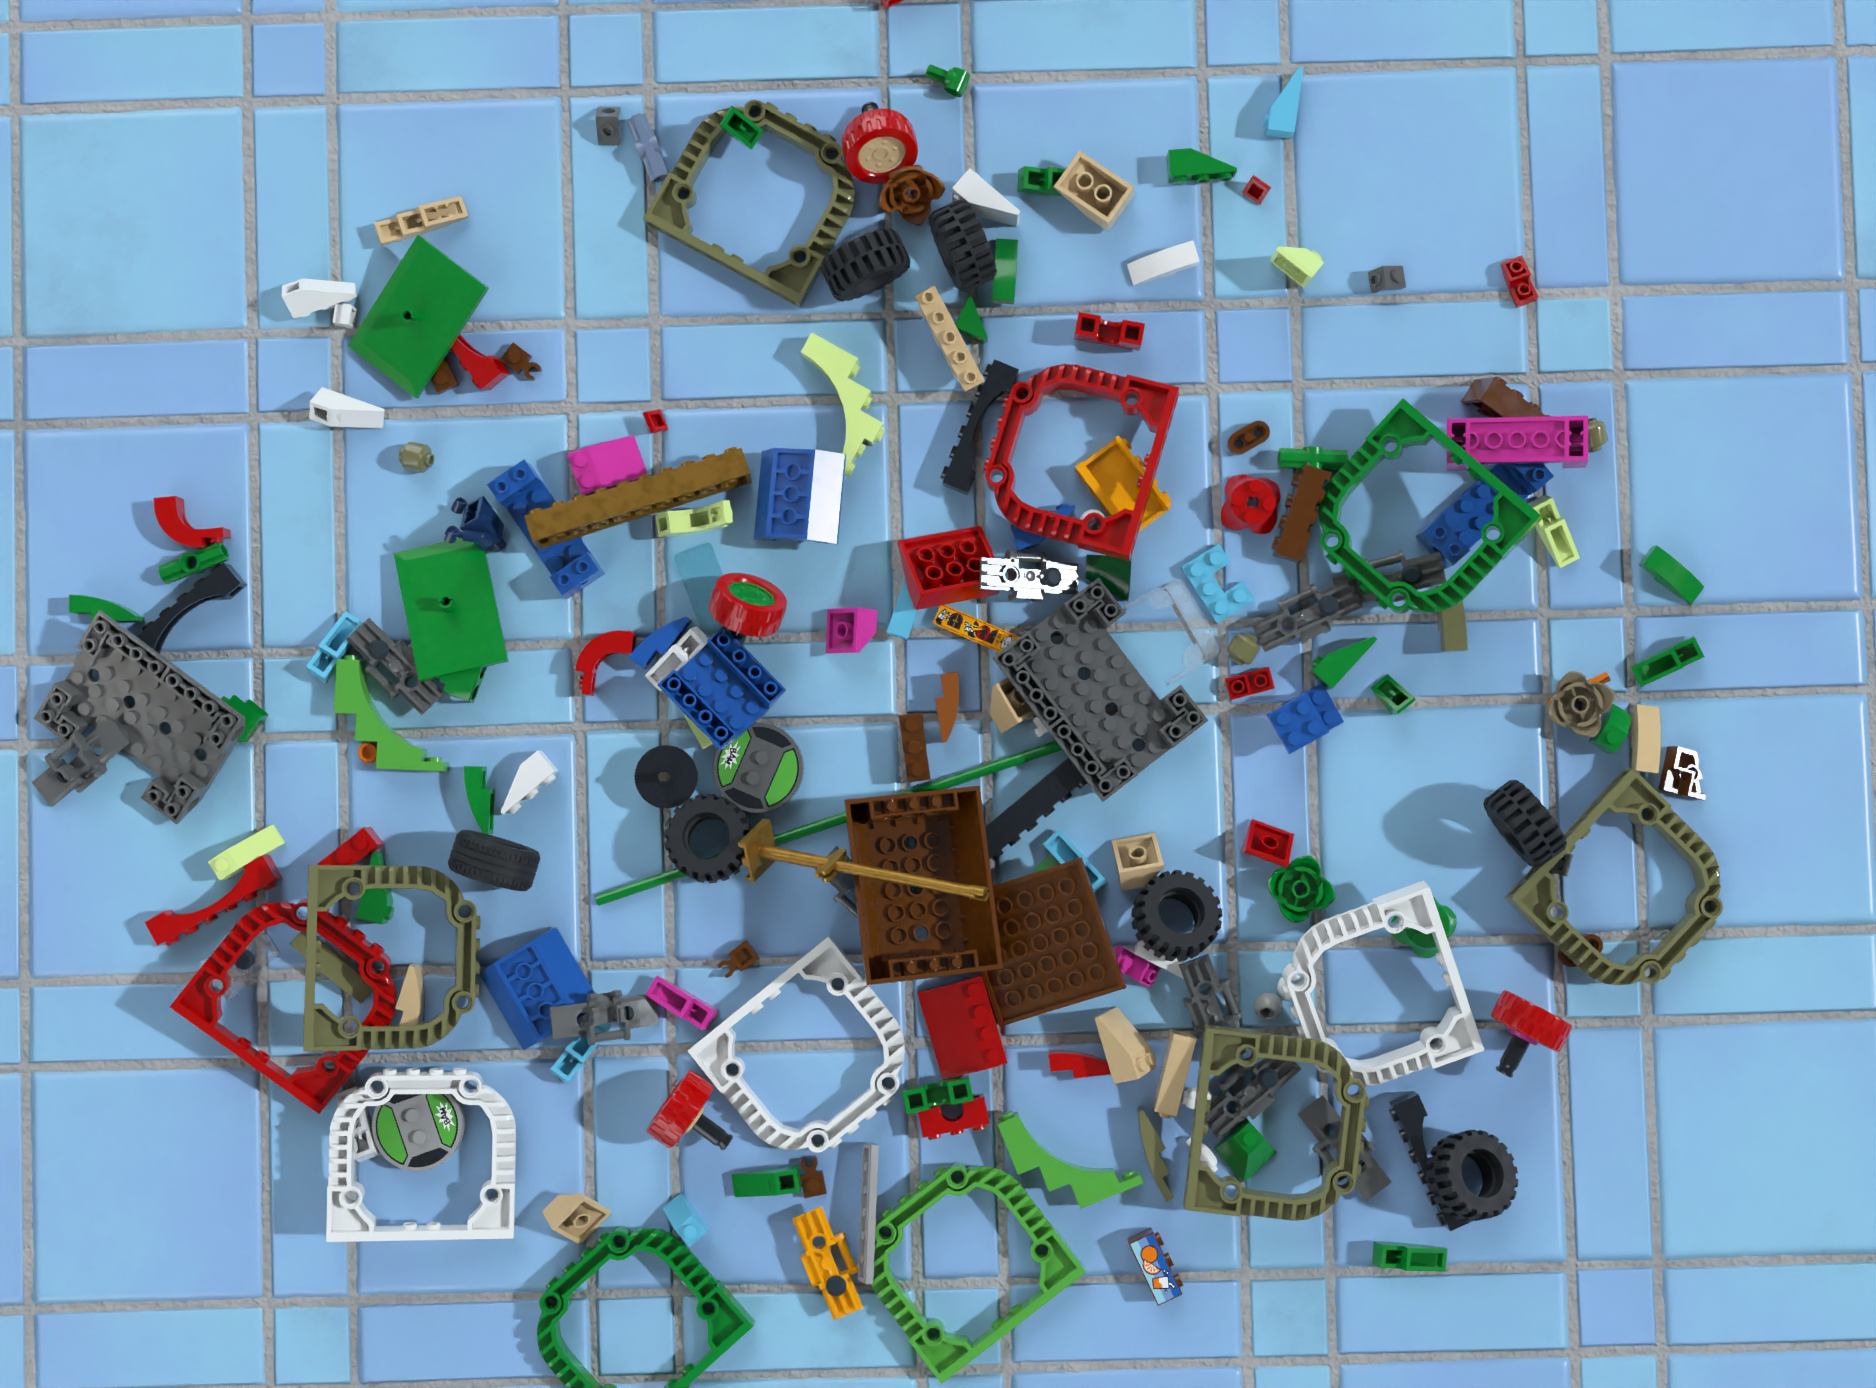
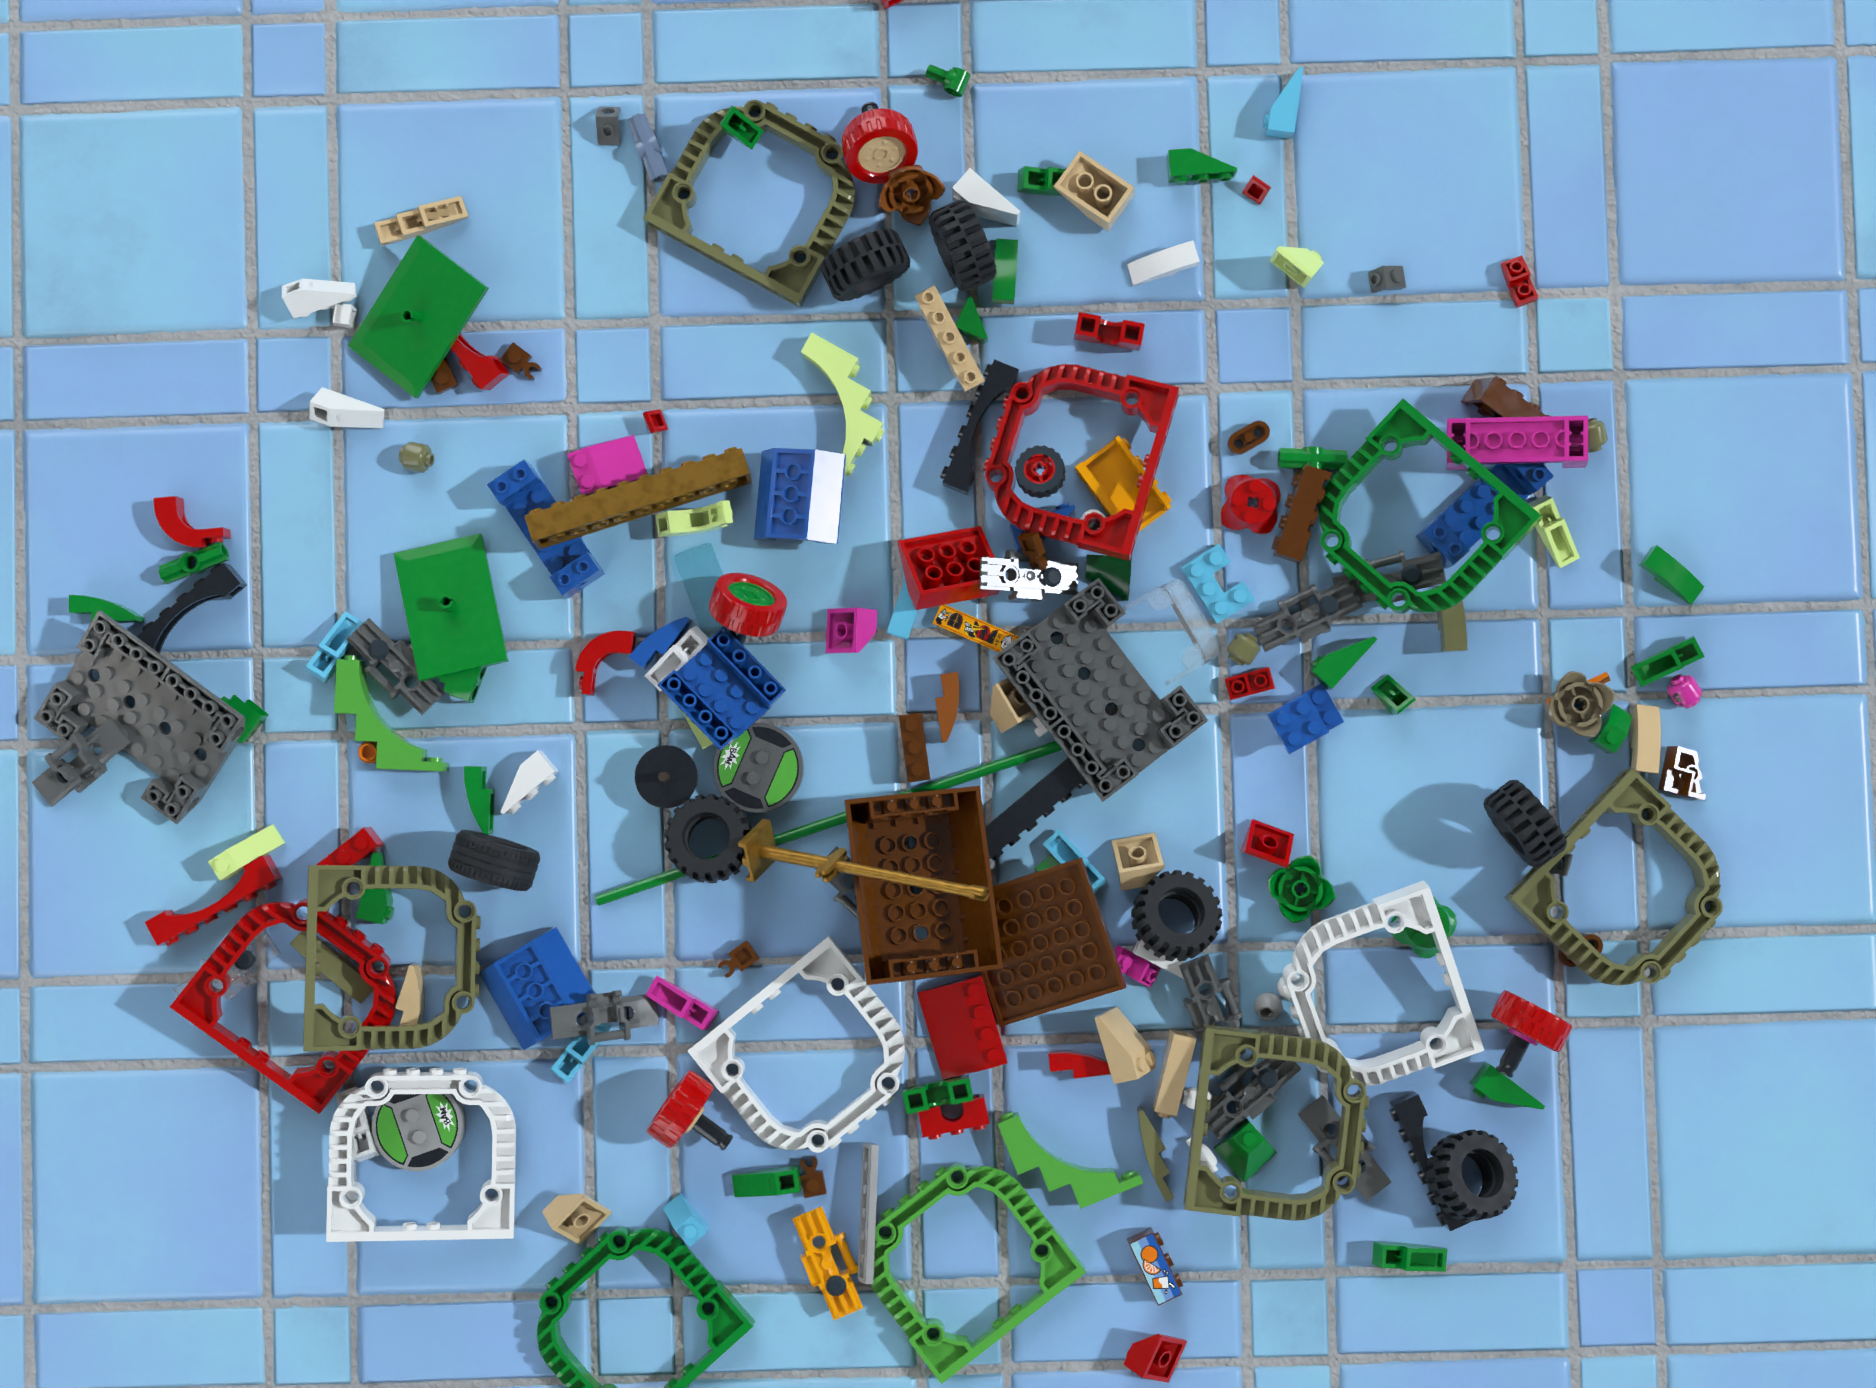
(479, 525): dark blue torso -> none
(1033, 547): none -> reddish brown plate
(1052, 476): none -> black wheel
(1155, 1357): none -> red slope
(1498, 1087): none -> green slope
(1684, 691): none -> dark pink head

